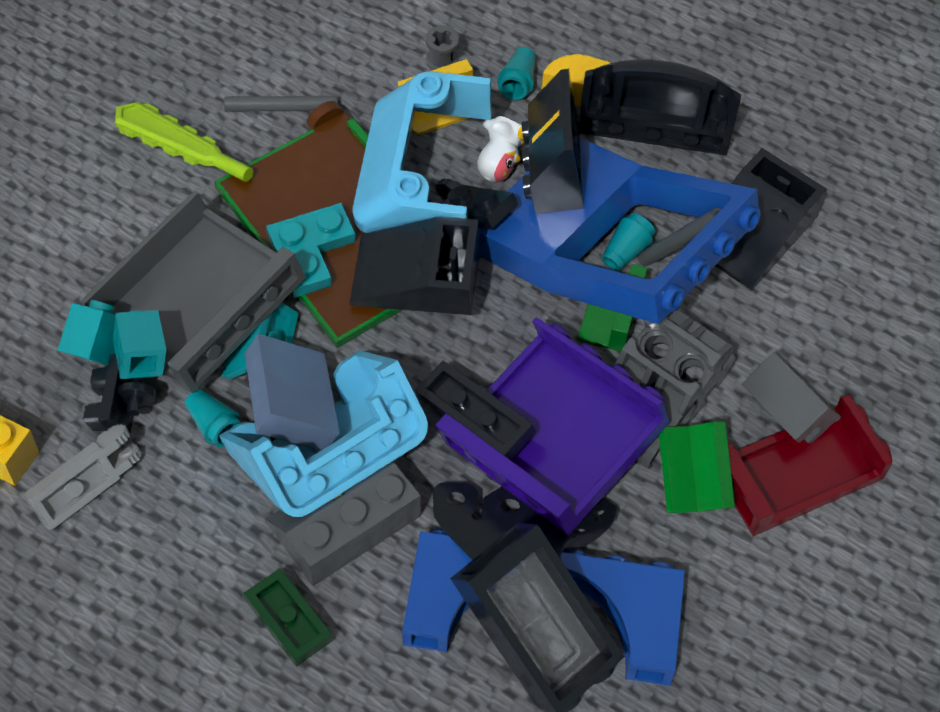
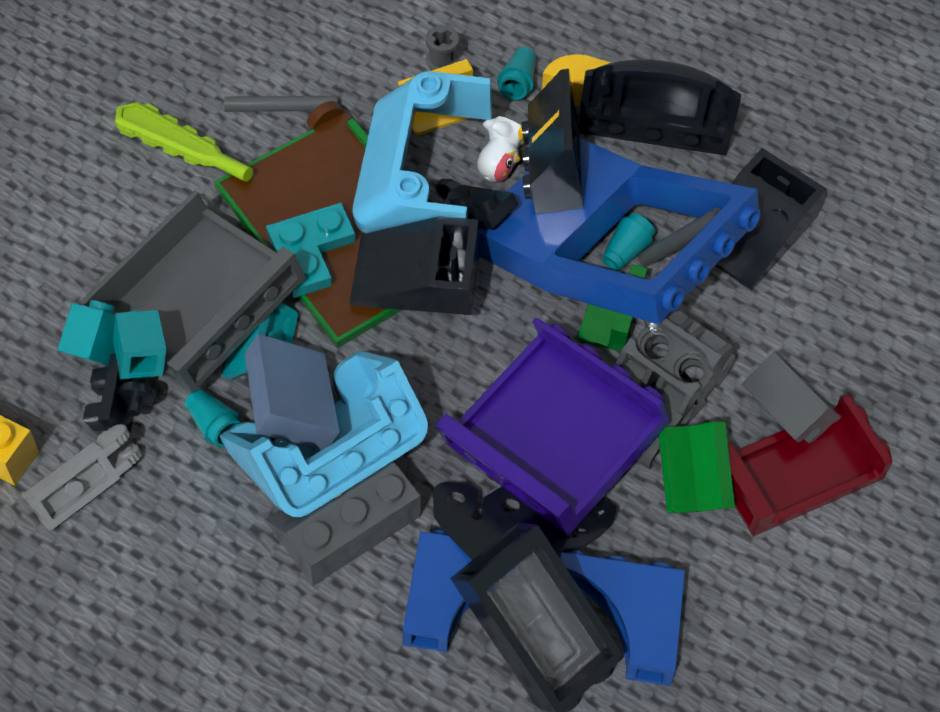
(288, 617): dark green plate -> none
(476, 409): black plate -> none

